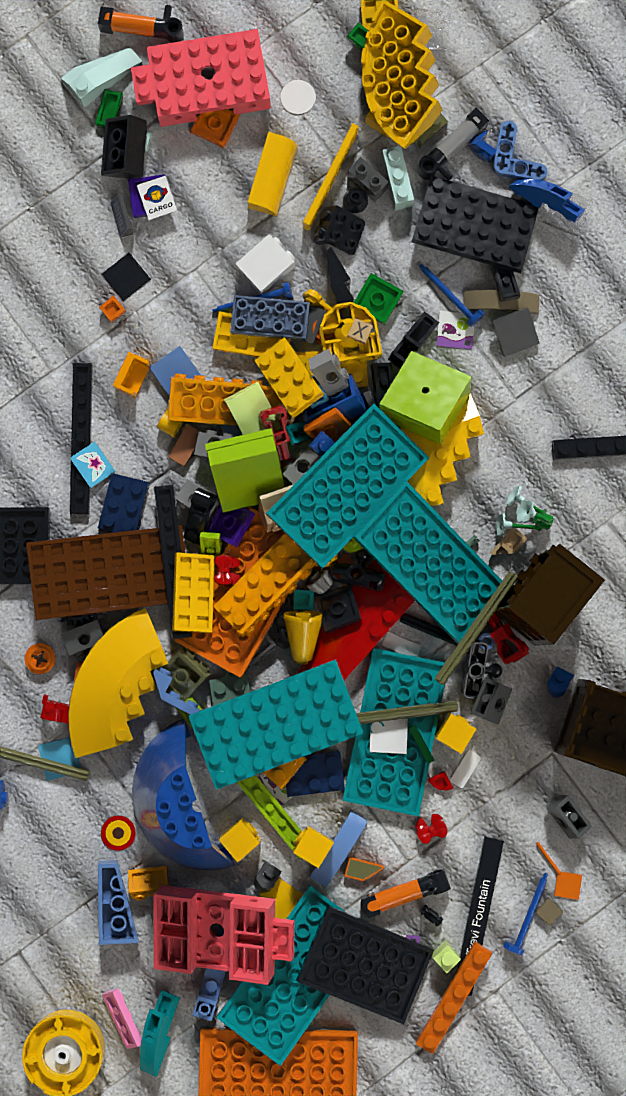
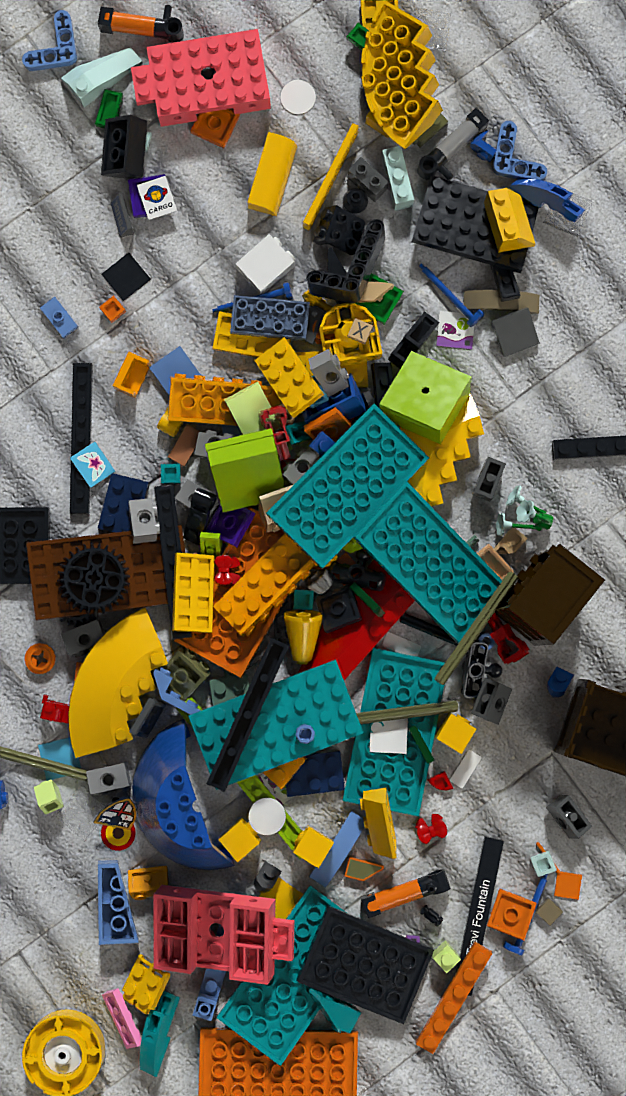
(48, 796): none -> yellowish green brick
(59, 317): none -> medium blue plate
(62, 49): none -> medium blue beam
(80, 813): none -> clear plate
(83, 604): none -> black gear
(97, 782): none -> light grey brick
(118, 814): none -> shield
(143, 531): none -> light grey brick
(144, 986): none -> yellow plate
(147, 718): none -> dark grey tile
(170, 474): none -> teal plate
(247, 714): none -> black tile
(267, 816): none -> white sticker
(305, 733): none -> medium blue tile
(337, 1011): none -> teal slope
(352, 286): none -> black beam
(367, 600): none -> dark green tile
(375, 291): none -> tan slope
(379, 822): none -> yellow slope
(488, 479): none -> dark grey brick
(494, 561): none -> light nougat tile
(508, 220): none -> yellow slope
(511, 914): none -> orange tile
(543, 863): none -> light aqua tile

